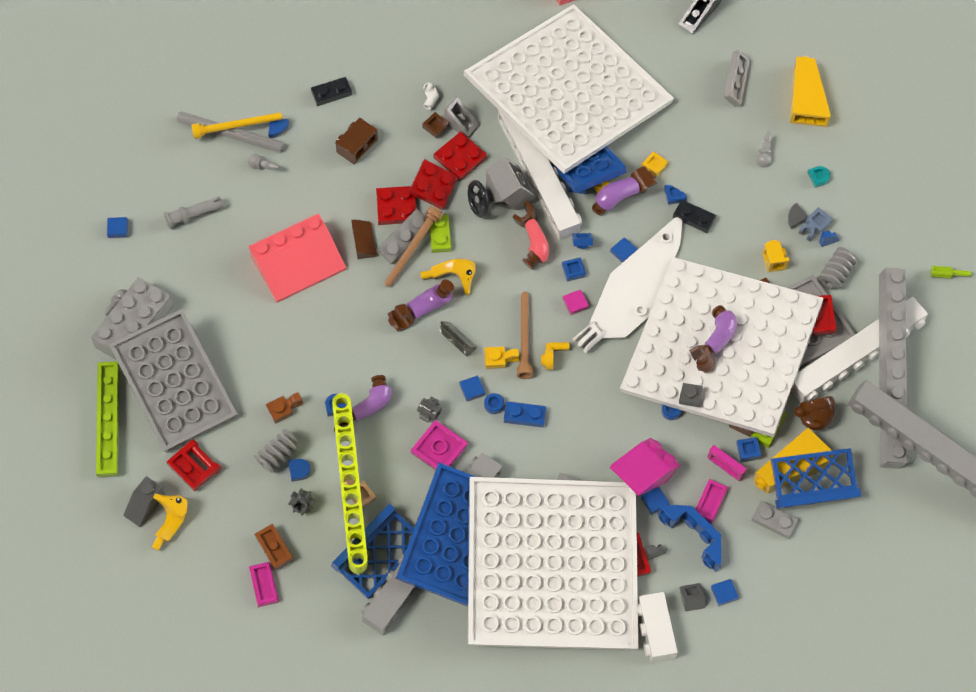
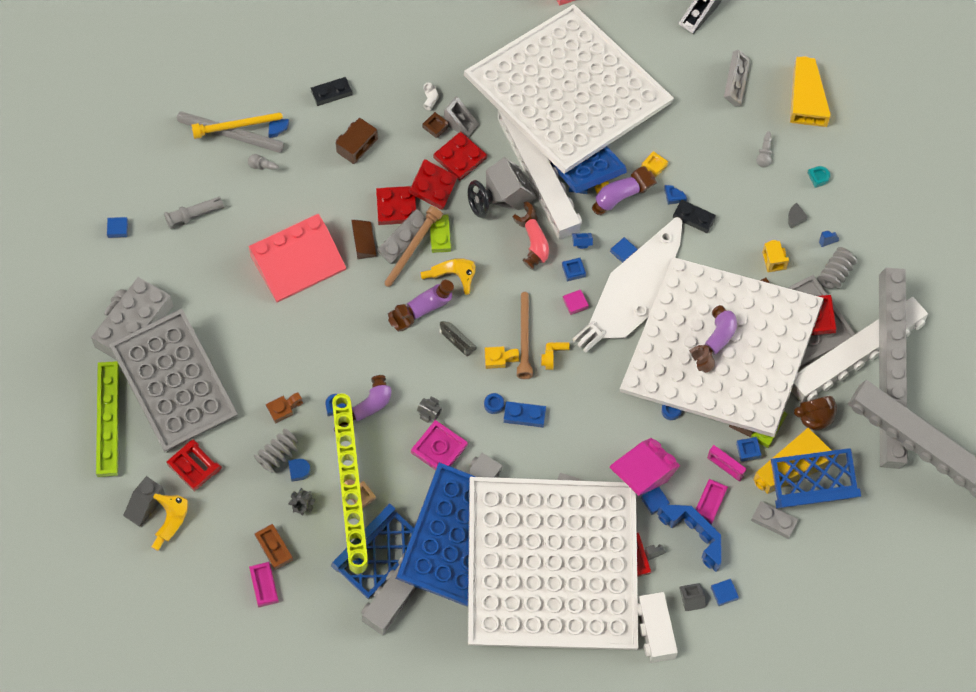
(472, 388): blue tile -> none
(690, 395): dark grey plate -> none
(817, 221): sand blue plate -> none
(947, 272): lime axle -> none

